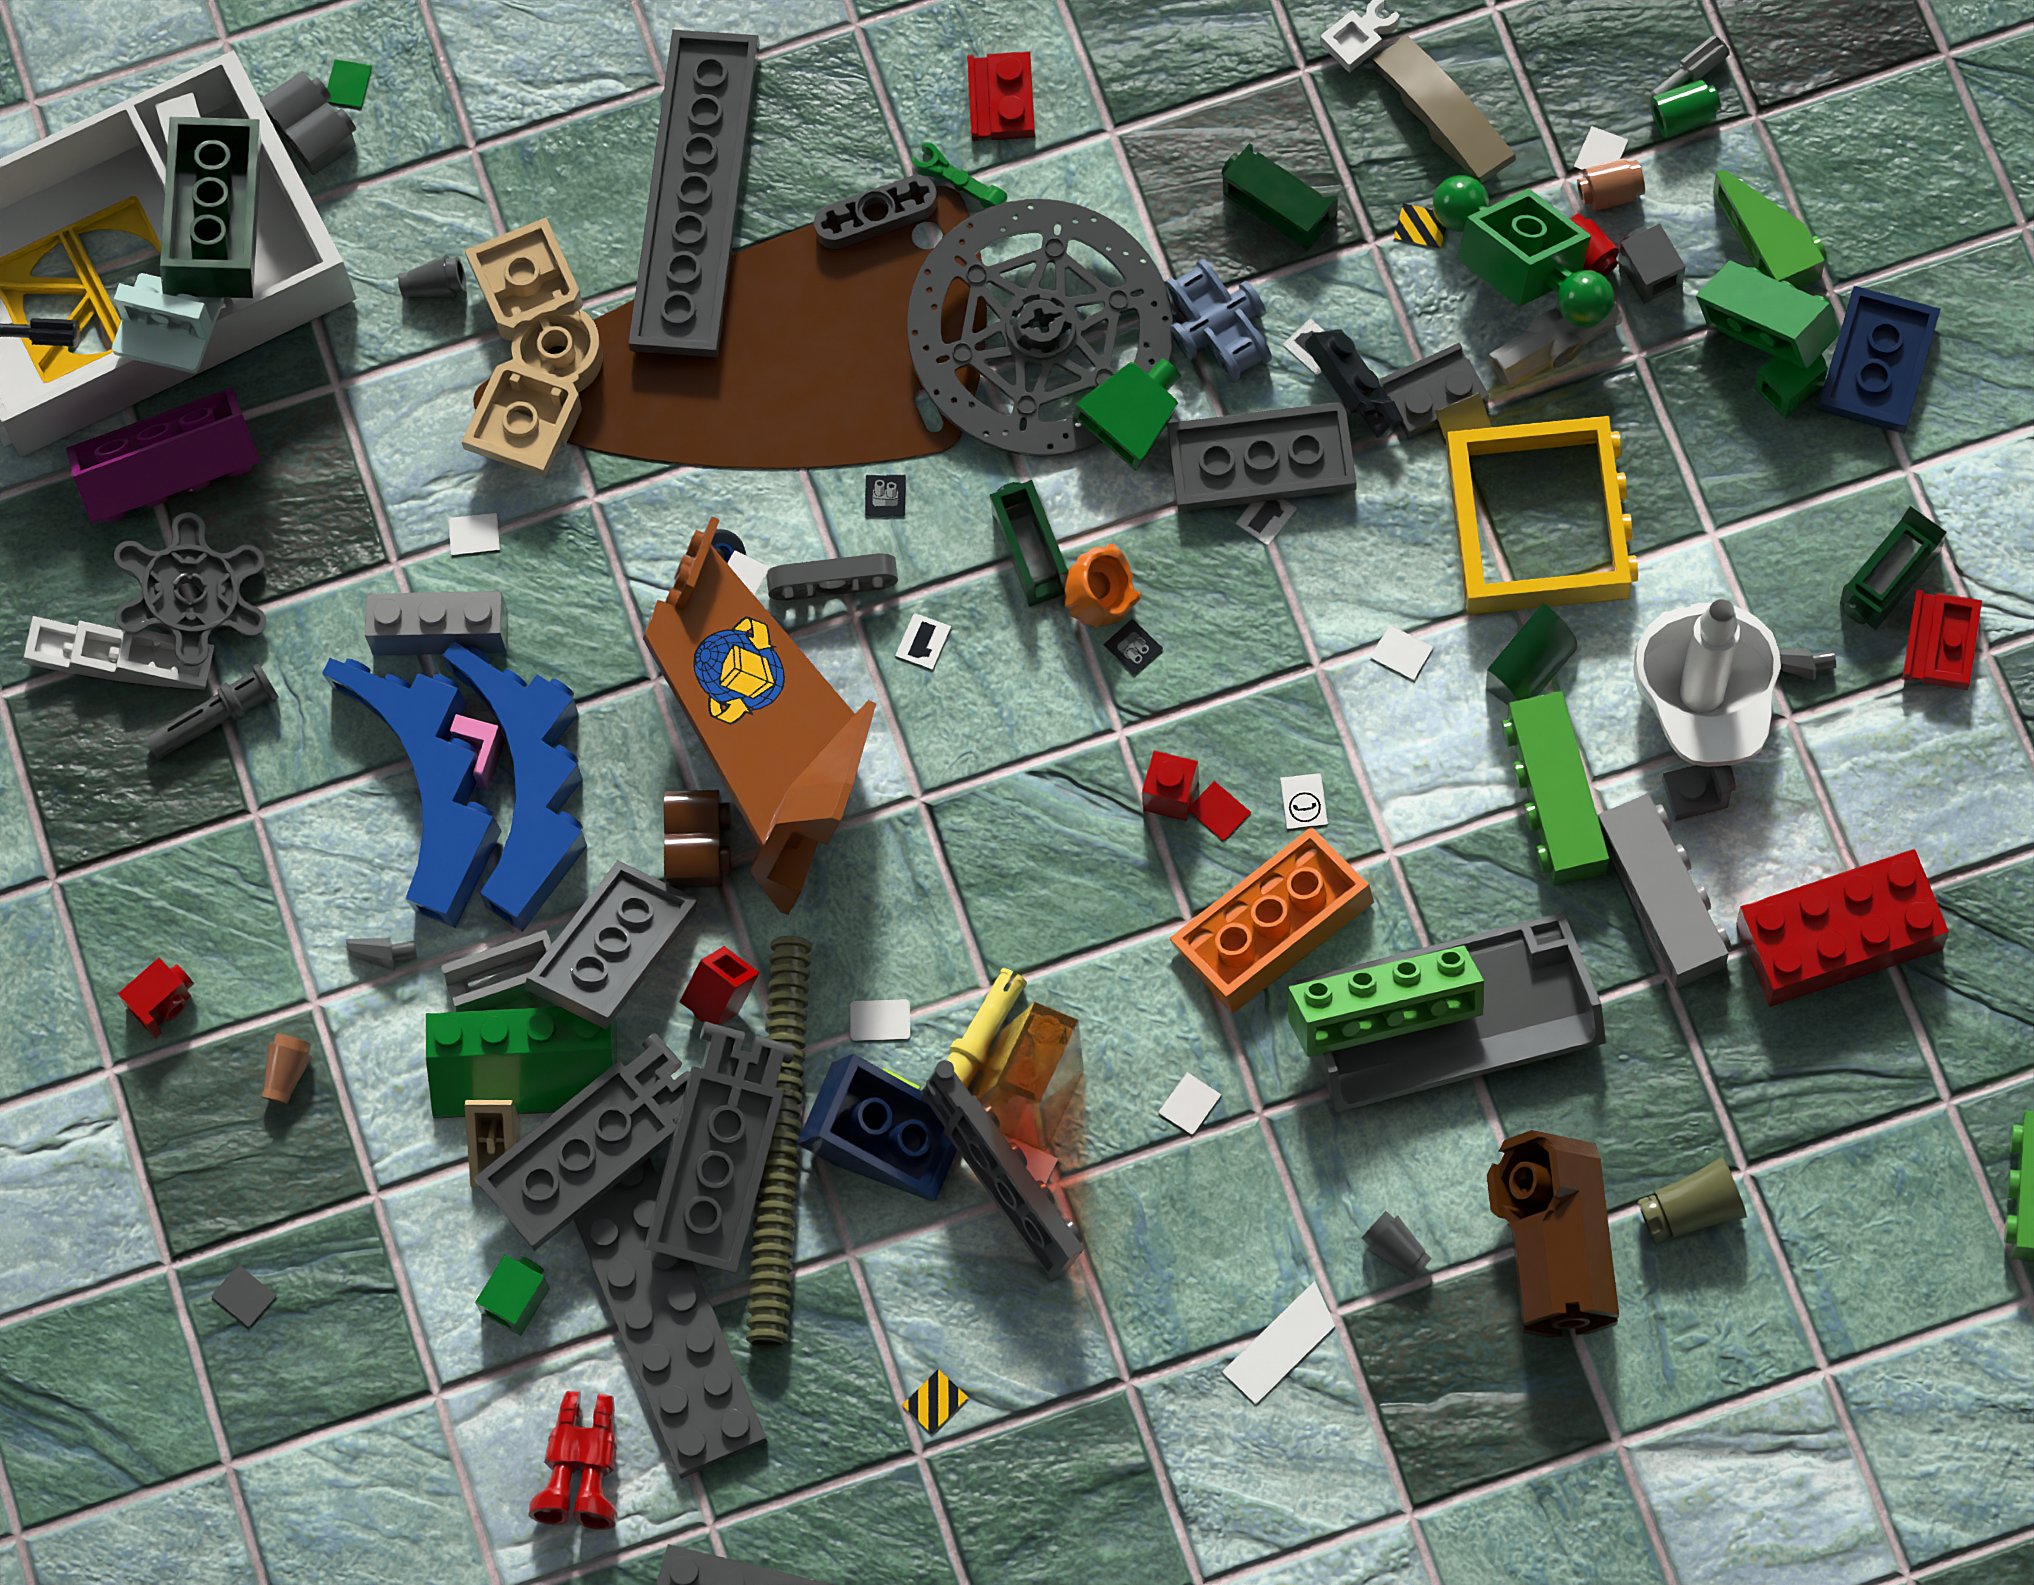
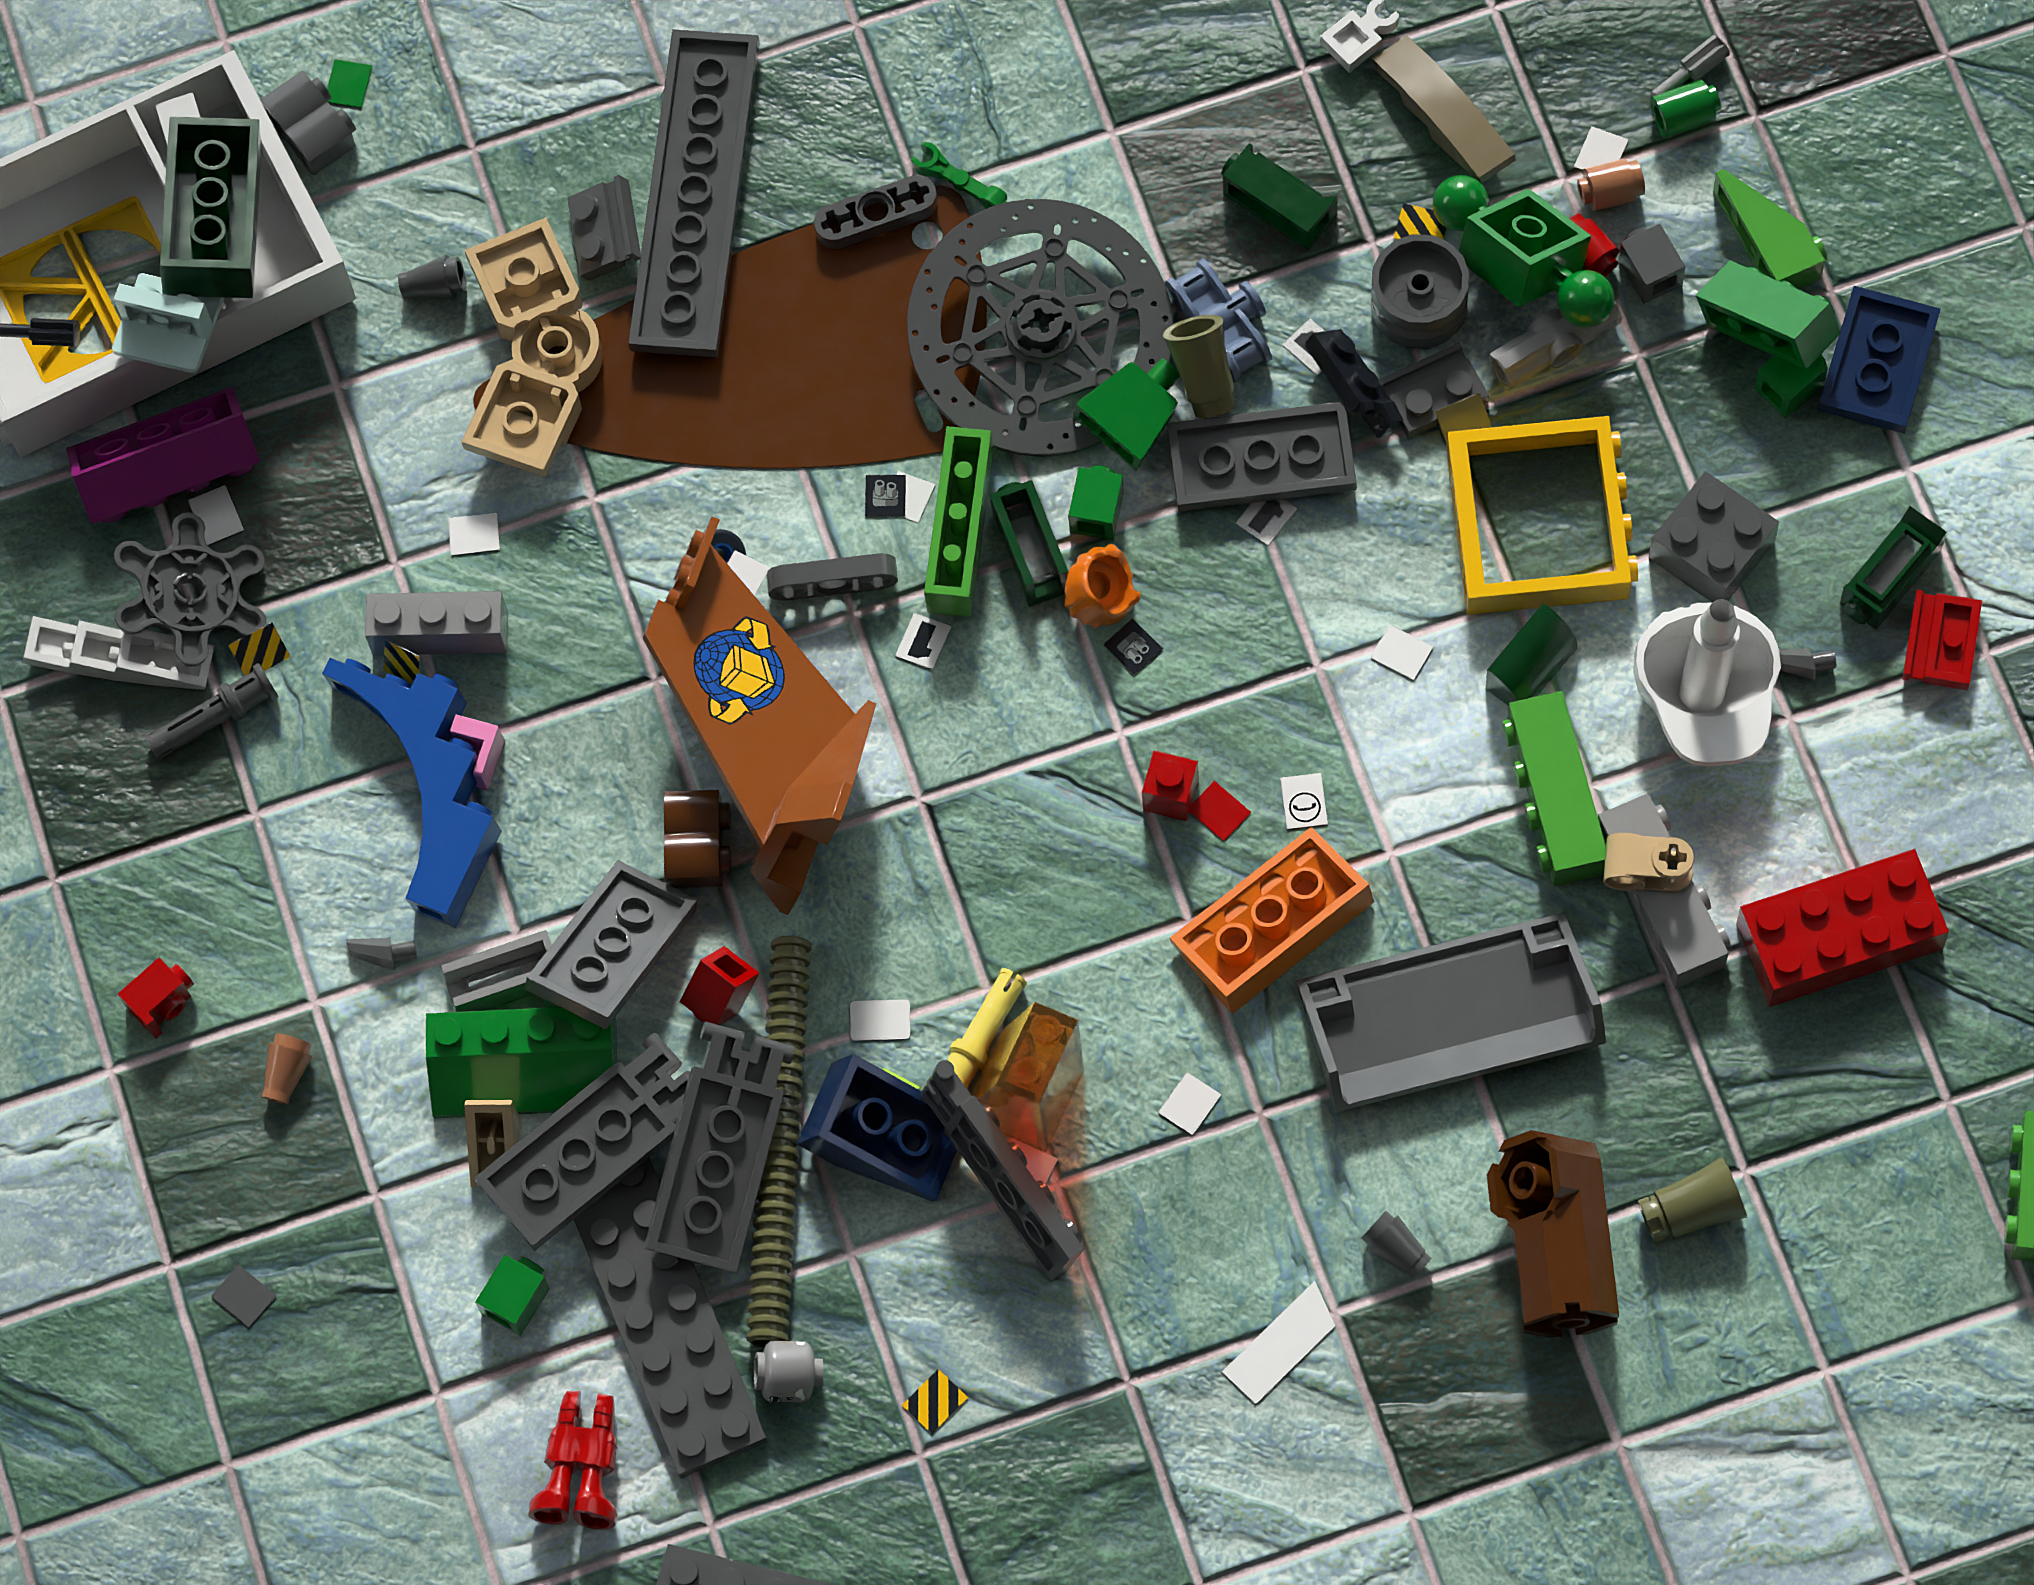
(217, 514): none -> white sticker
(260, 647): none -> sticker
(401, 662): none -> sticker
(540, 841): blue arch -> none
(604, 228): none -> dark grey plate
(787, 1371): none -> light grey head
(917, 496): none -> white sticker
(959, 521): none -> bright green brick
(1001, 96): red plate -> none
(1096, 502): none -> green brick
(1202, 363): none -> olive plant
(1385, 1000): bright green brick -> none
(1419, 291): none -> dark grey wheel
(1642, 863): none -> tan piece
(1698, 790): dark grey bracket -> none
(1713, 539): none -> dark grey brick

